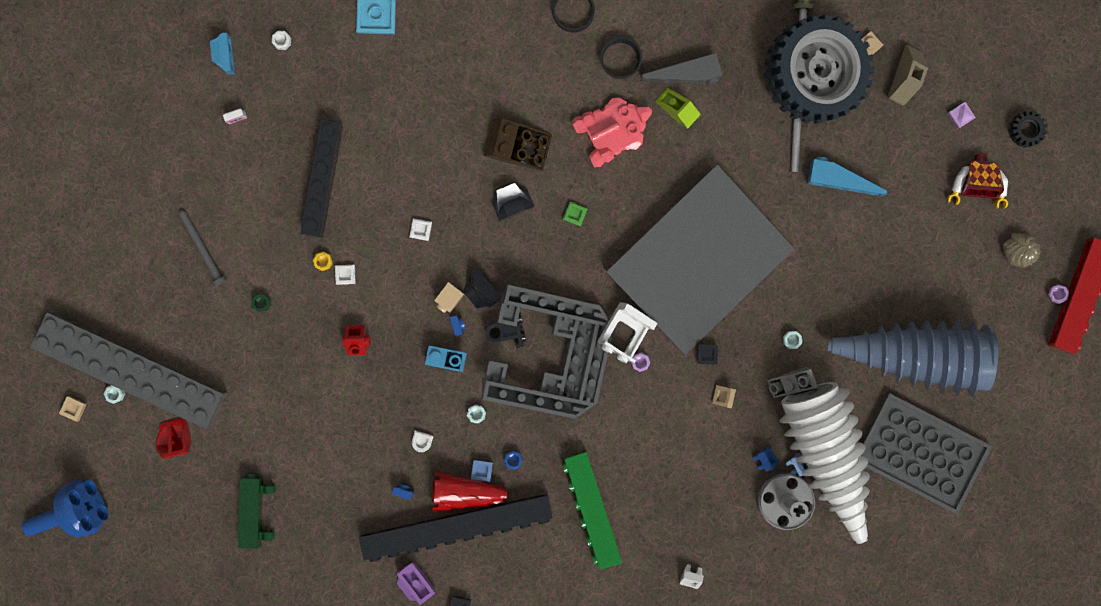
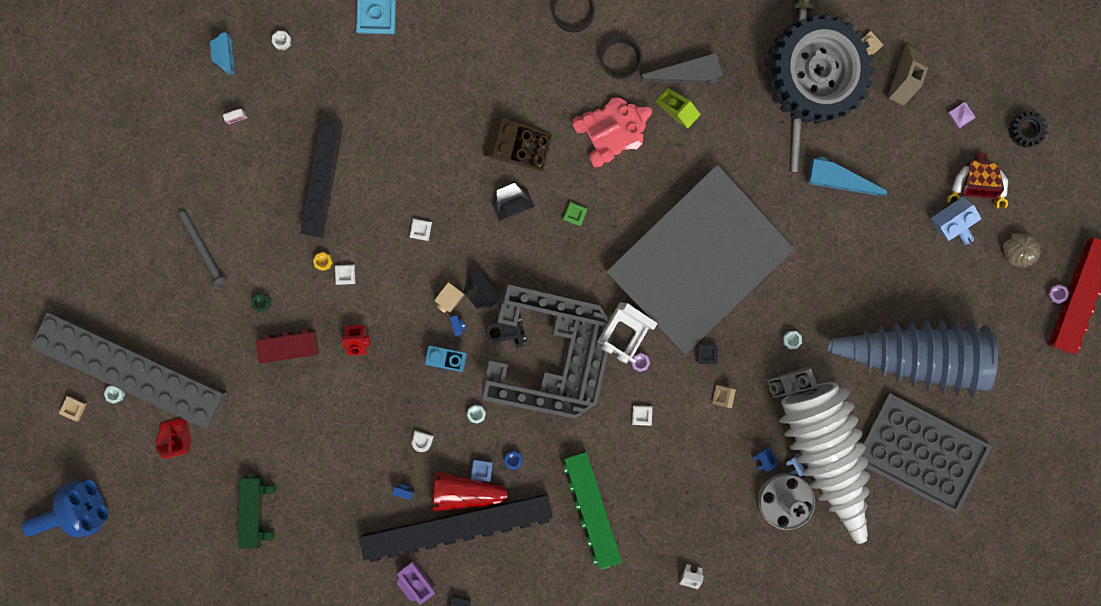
(287, 346): none -> dark red brick
(642, 415): none -> white tile
(956, 220): none -> light blue brick

